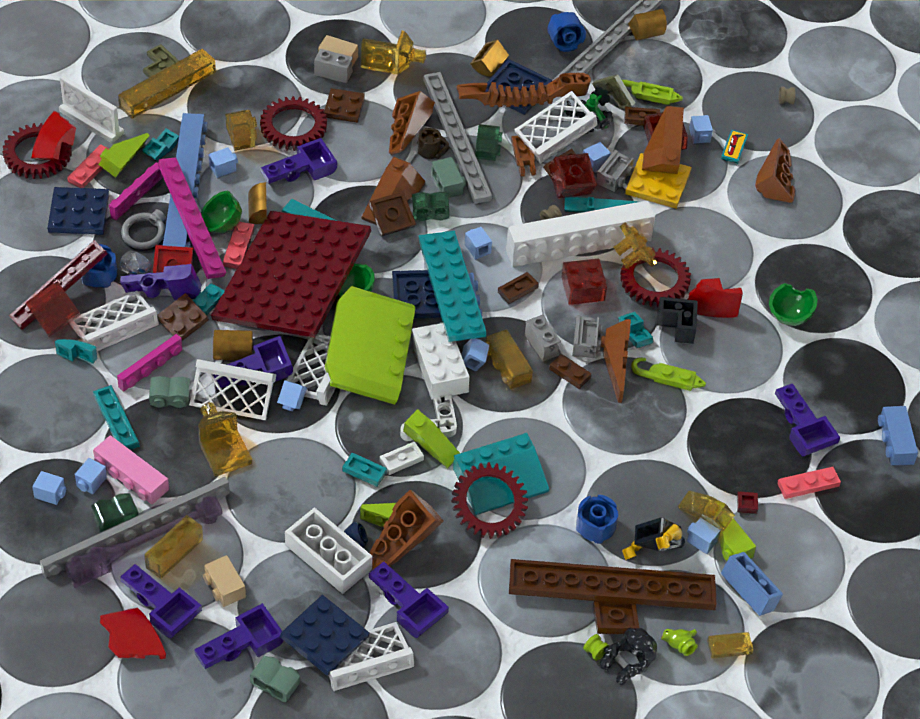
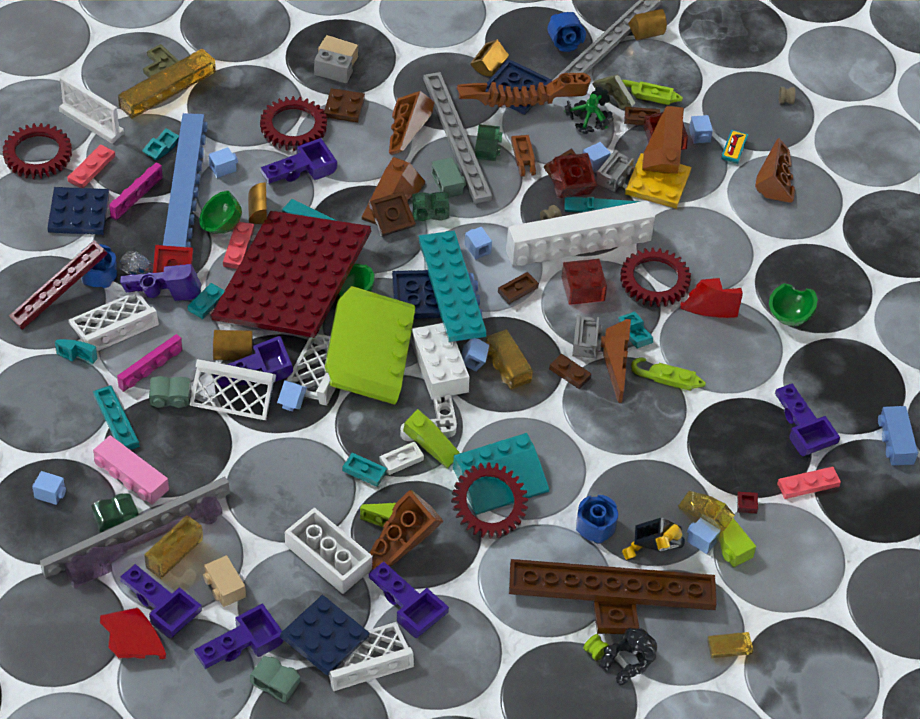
(52, 309): clear red brick -> none
(53, 134): red slope -> none
(90, 476): light blue brick -> none
(121, 153): lime slope -> none
(157, 218): light grey piece -> none
(182, 317): reddish brown plate -> none
(191, 218): dark pink plate -> none
(222, 441): clear yellow plate -> none
(241, 129): clear yellow brick -> none
(357, 533): dark blue cone -> none
(389, 56): clear yellow plate -> none
(430, 143): dark brown piece -> none
(542, 337): light grey hinge -> none
(564, 135): white fence -> none
(638, 243): clear yellow plate -> none
(679, 314): black brick -> none
(681, 640): lime animal -> none
(751, 583): medium blue brick -> none

